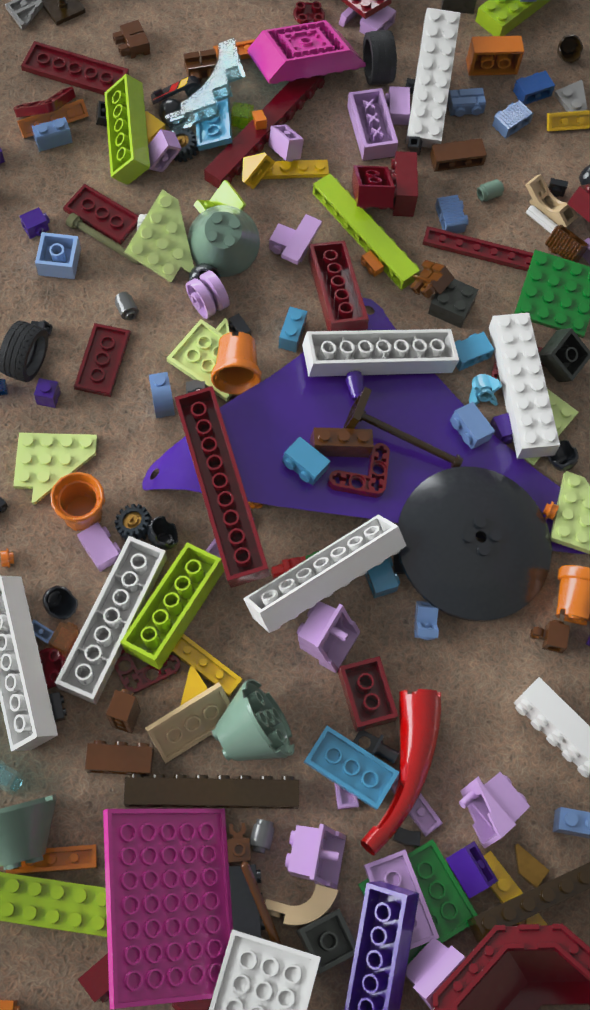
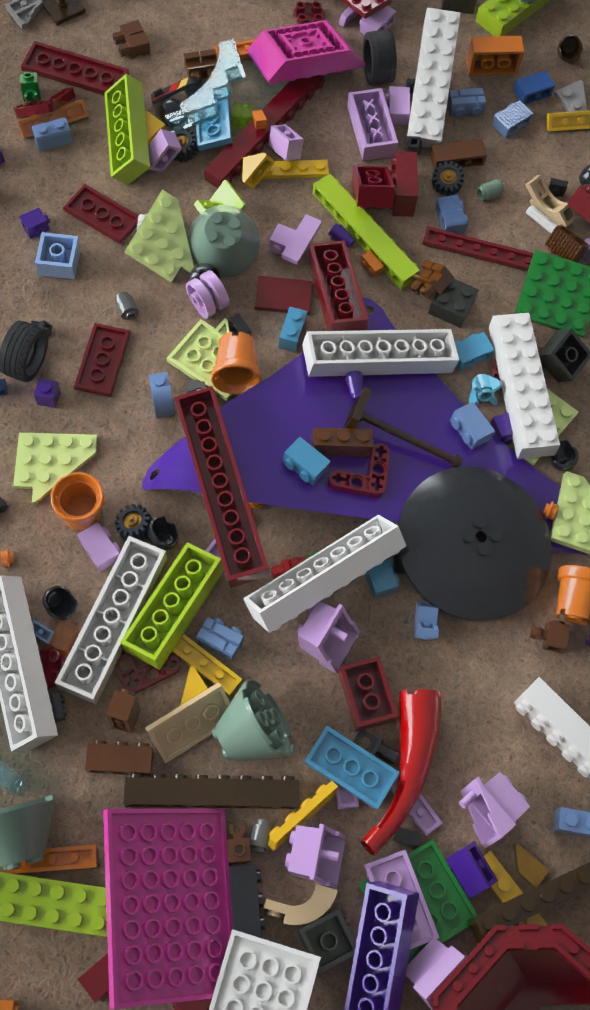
(30, 86): none -> green brick
(74, 221): olive piece -> none
(101, 114): black piece -> none
(220, 638): none -> medium blue brick
(260, 903): reddish brown piece -> none
(279, 294): none -> dark red tile
(308, 809): none -> yellow plate
(339, 233): none -> dark purple cone
(448, 178): none -> black wheel

